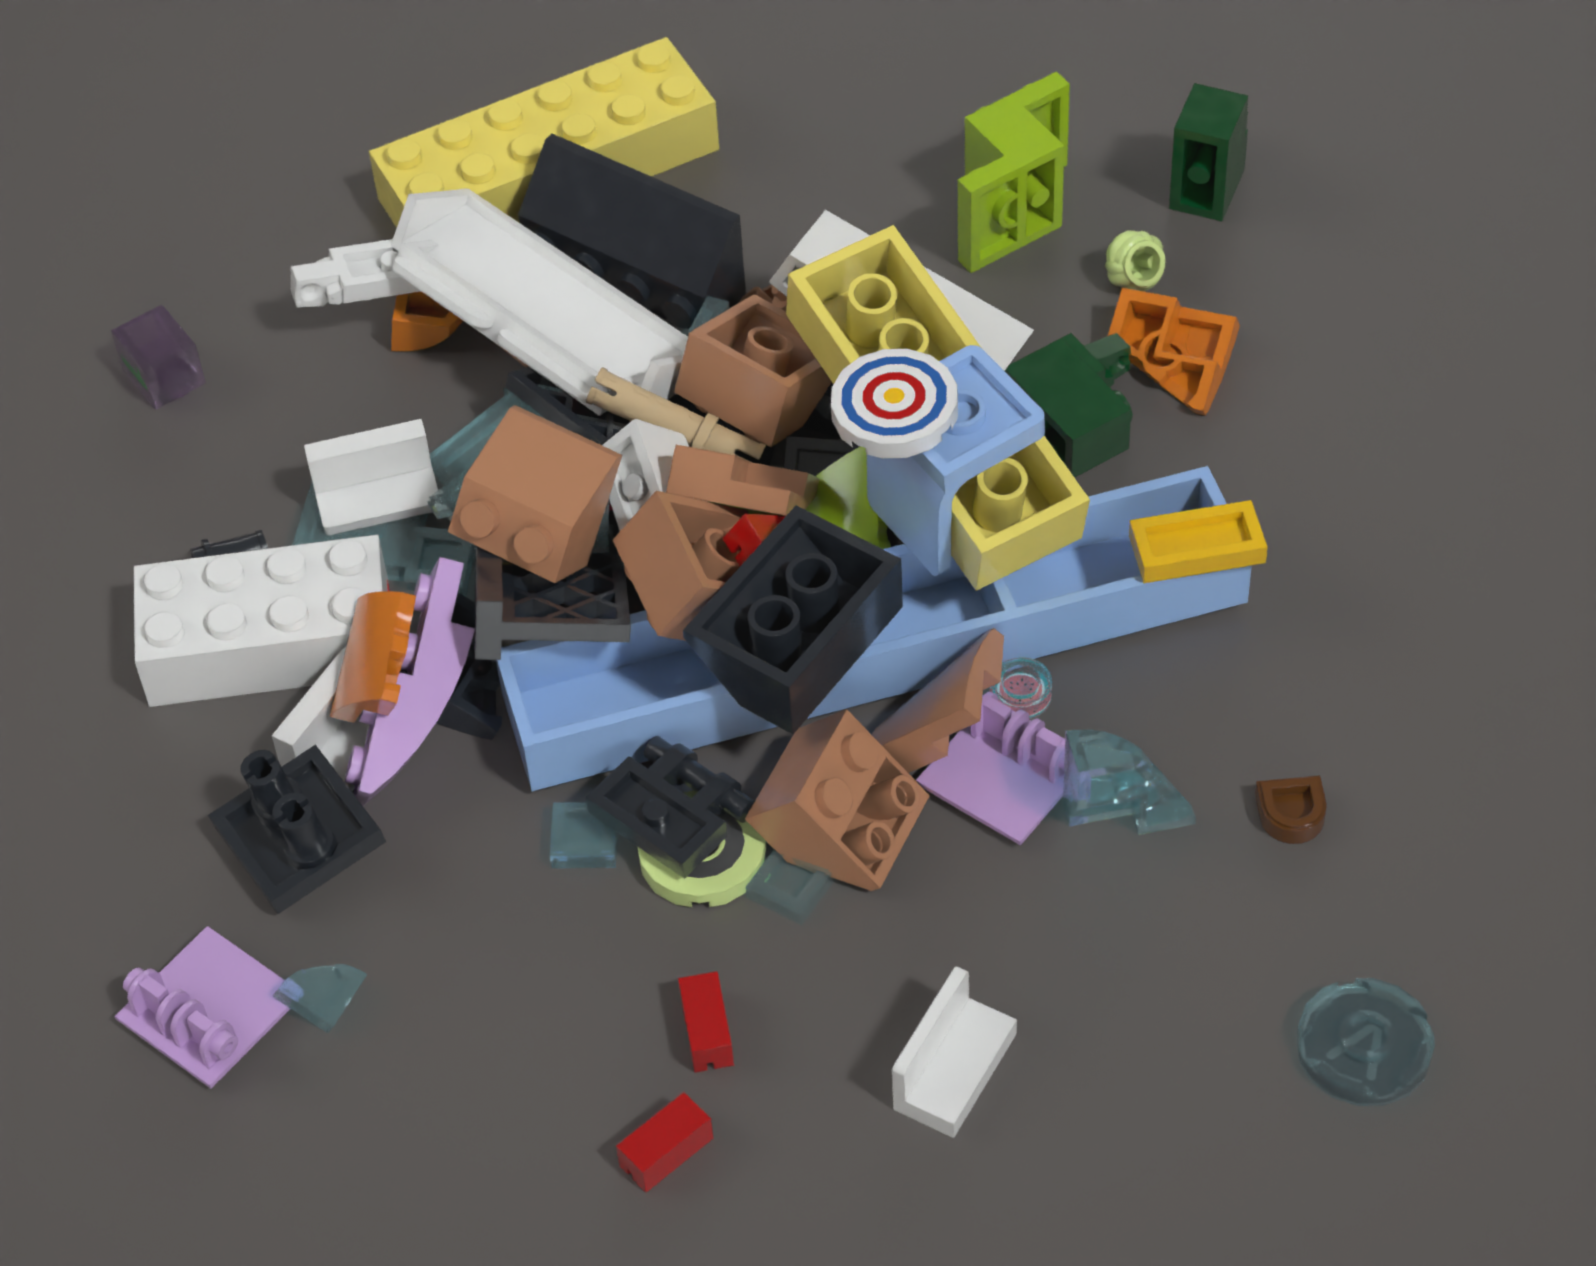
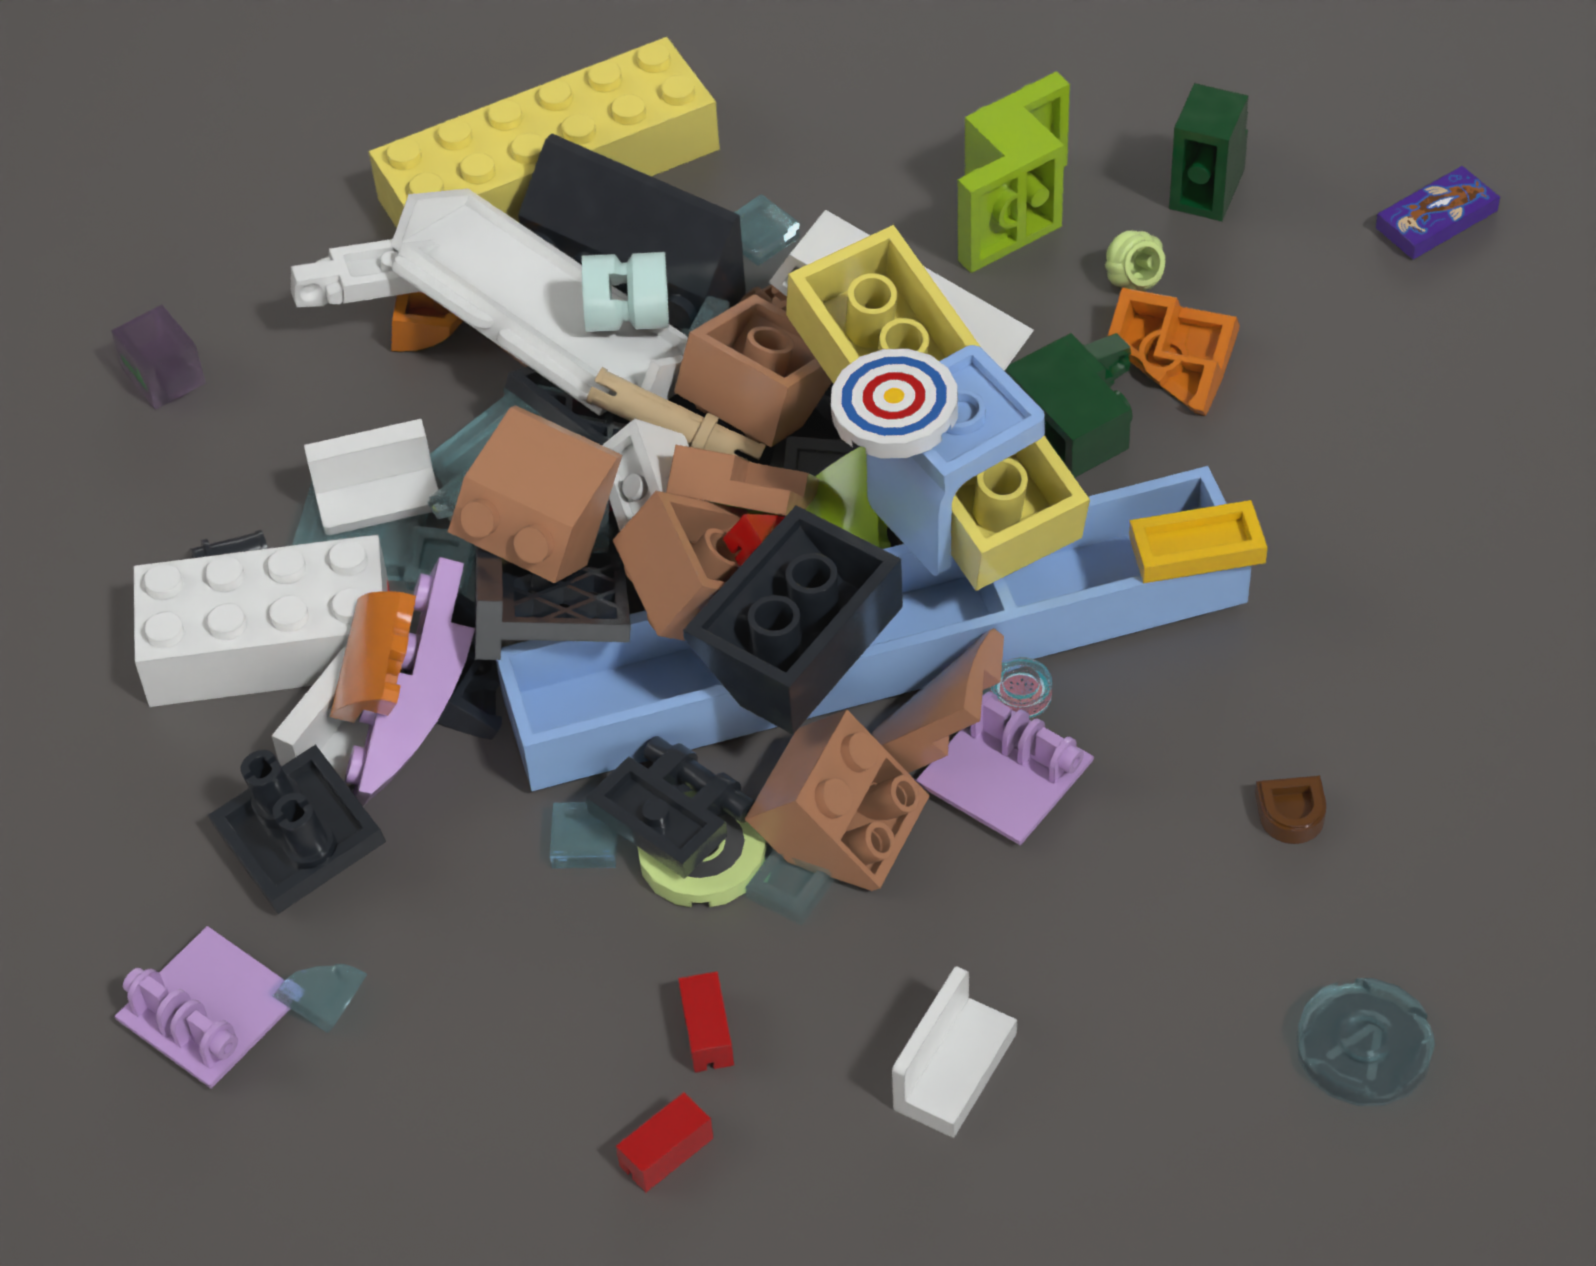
(646, 291): none -> light aqua wheel
(765, 229): none -> clear light blue tile
(1116, 779): clear light blue slope -> none
(1437, 212): none -> dark purple tile

